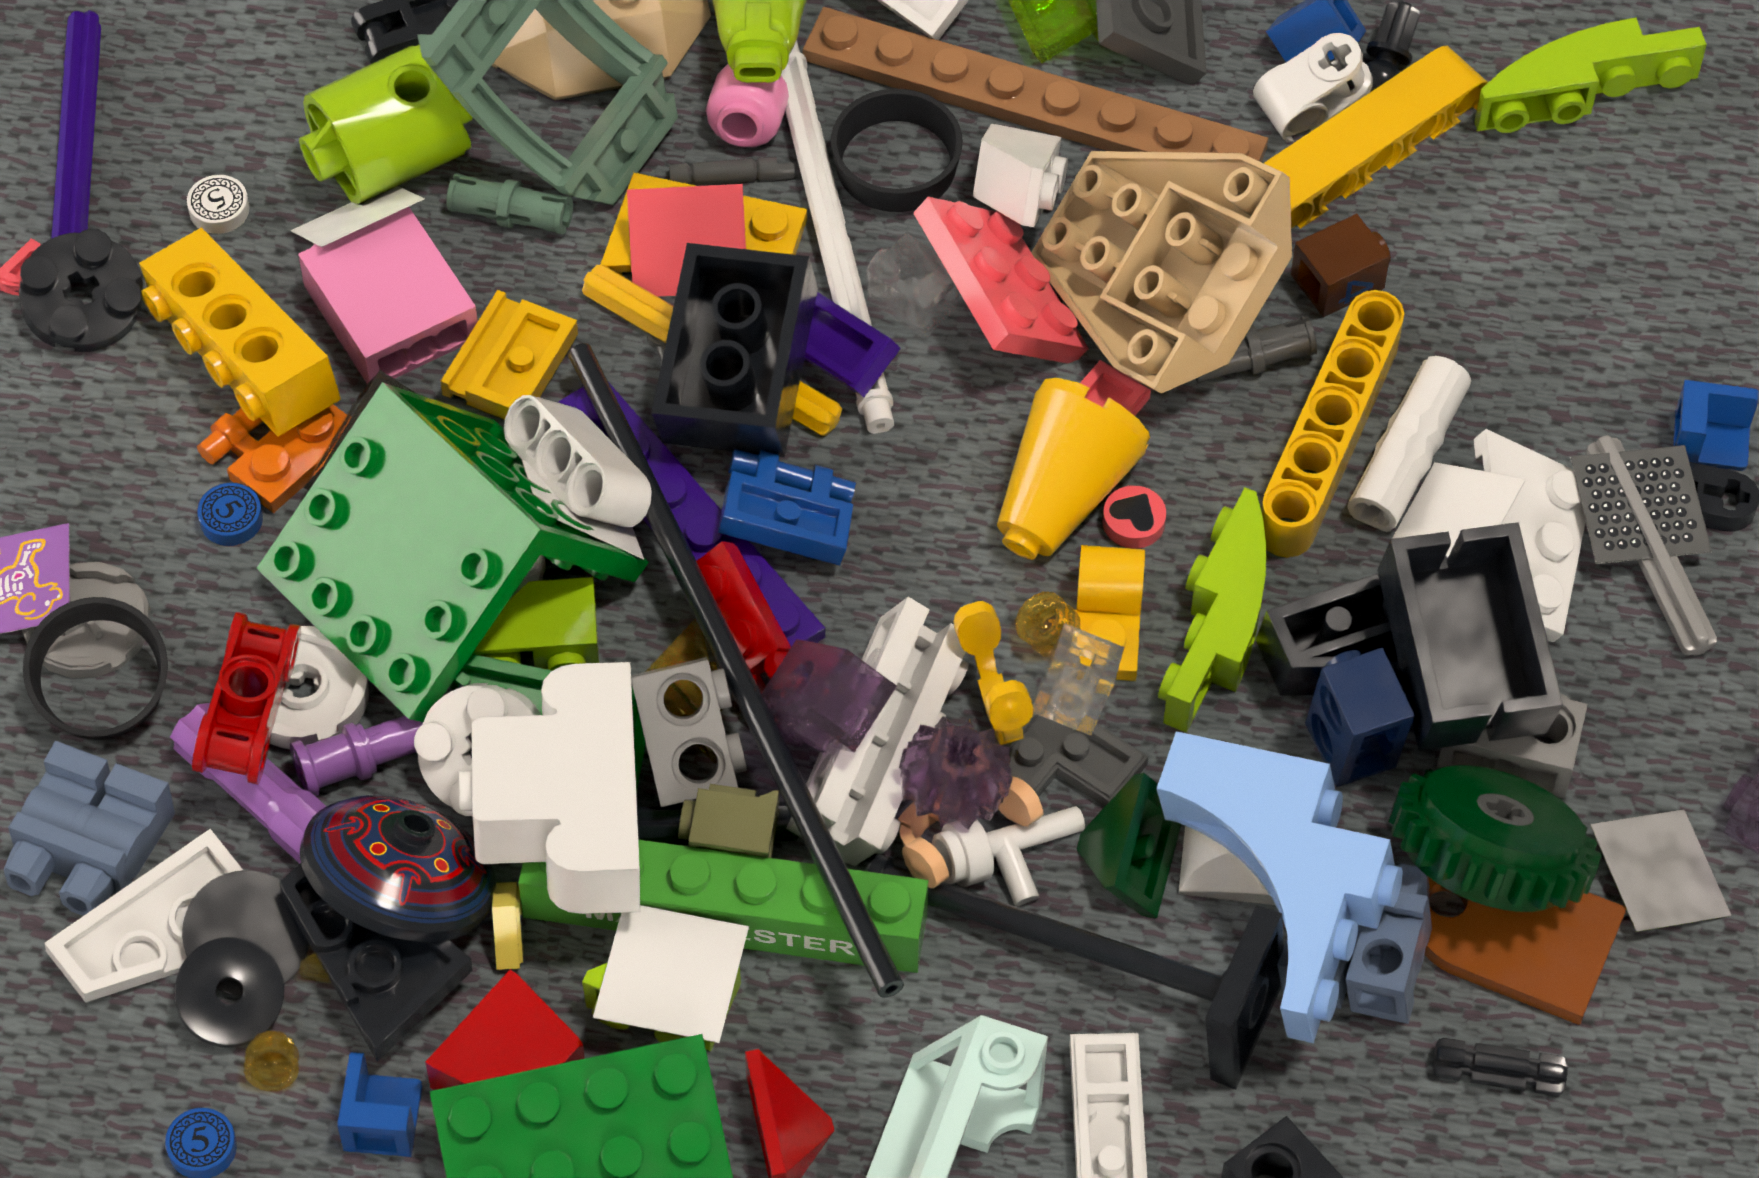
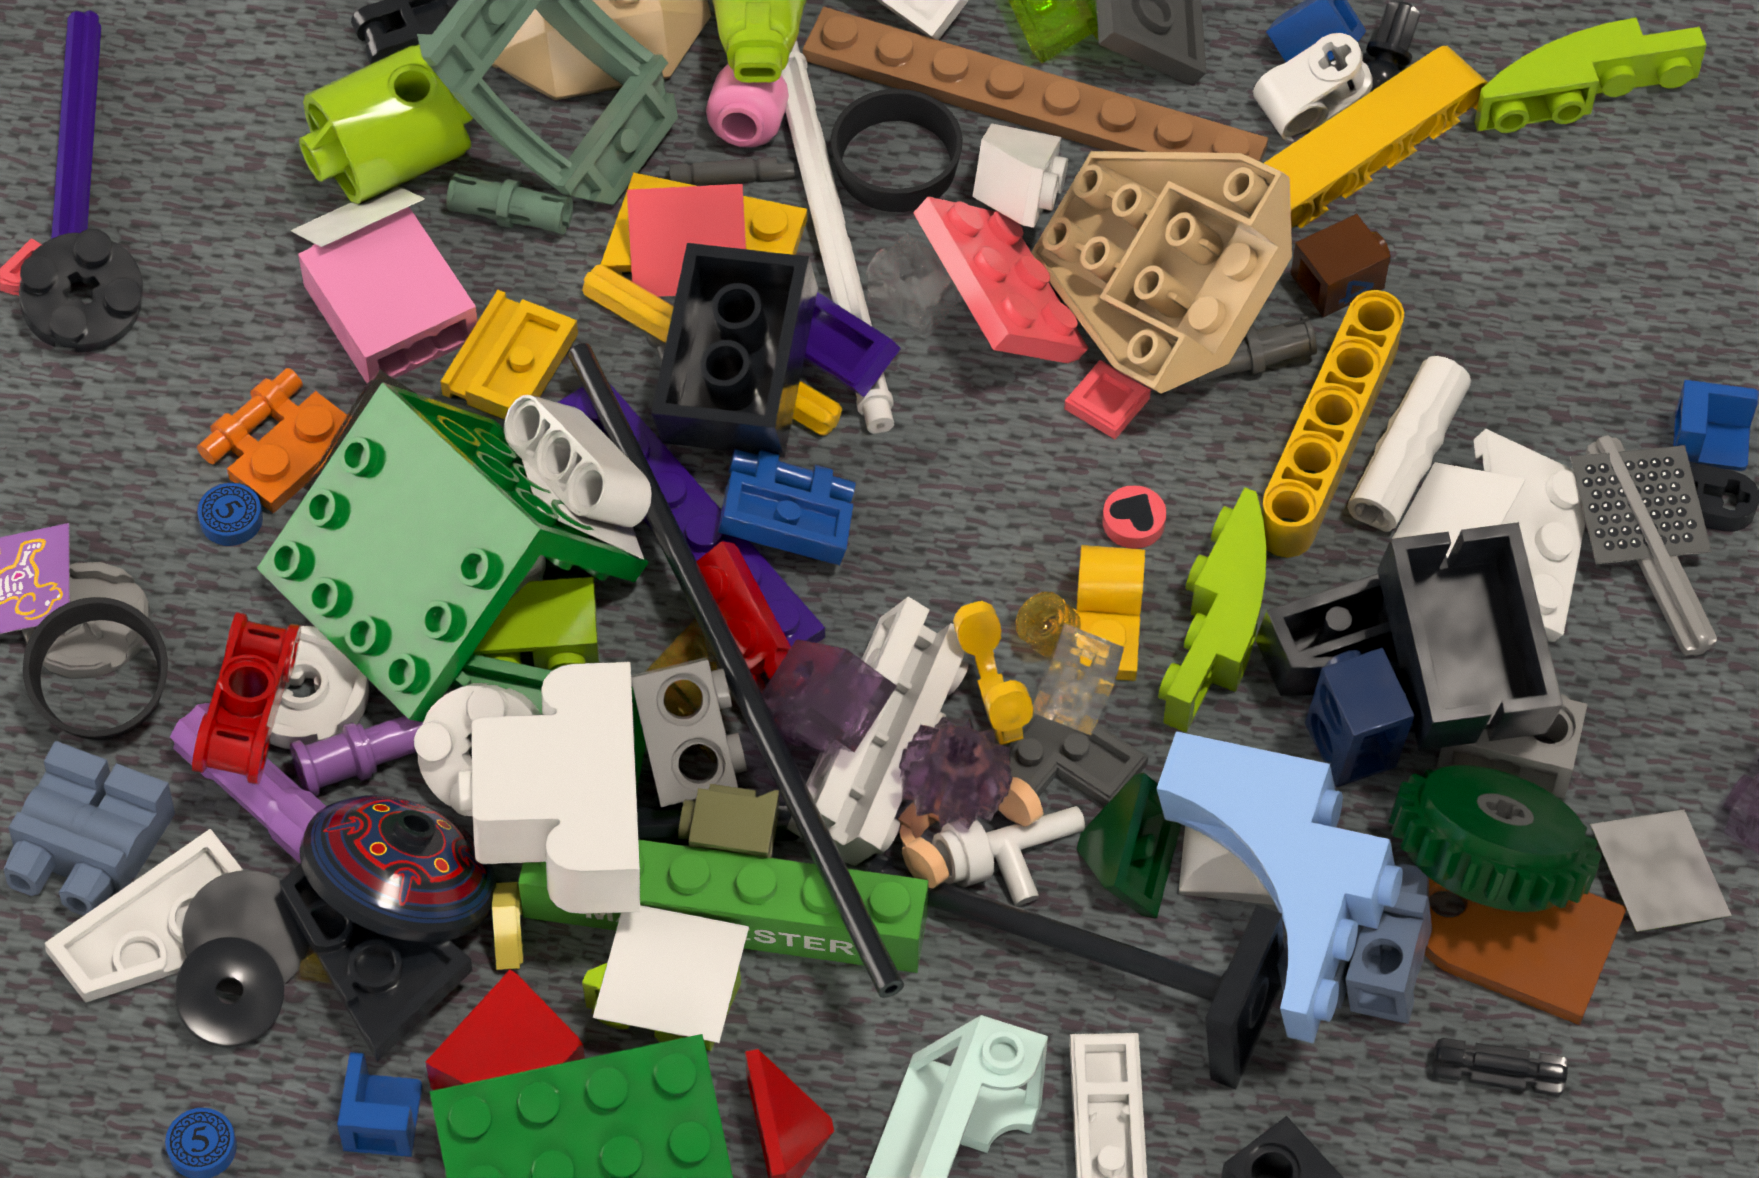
(218, 204): white tile -> none
(238, 332): yellow brick -> none
(271, 1061): clear yellow hinge -> none
(1066, 465): yellow cone -> none

